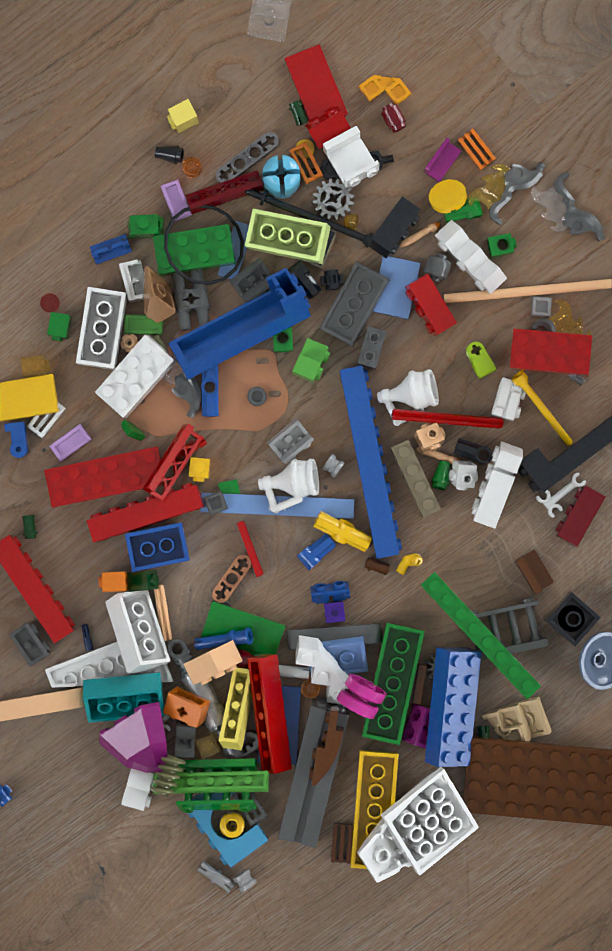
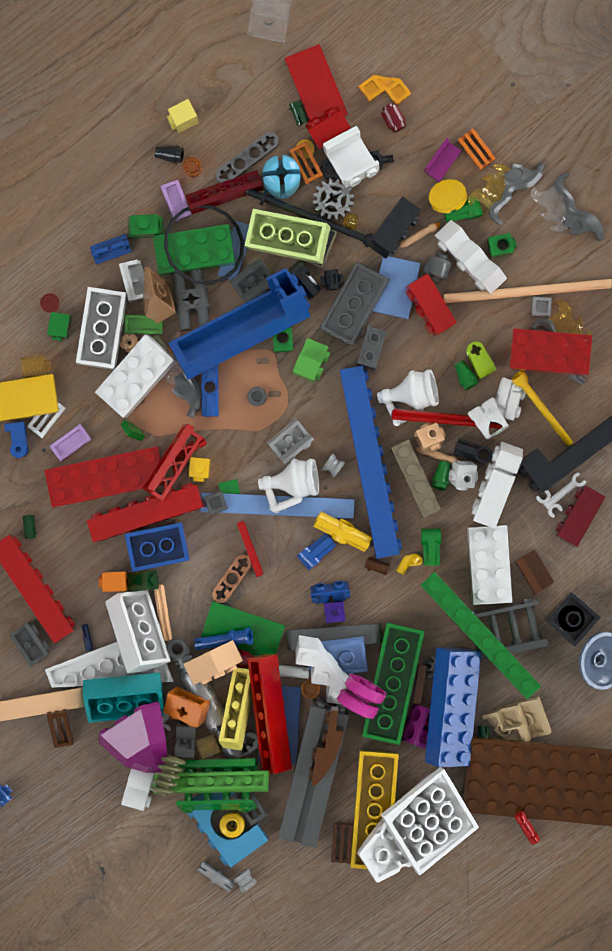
(50, 716): none -> reddish brown tile
(431, 546): none -> green piece
(465, 375): none -> green cone
(488, 413): none -> white piece
(489, 565): none -> white brick
(527, 827): none -> red axle

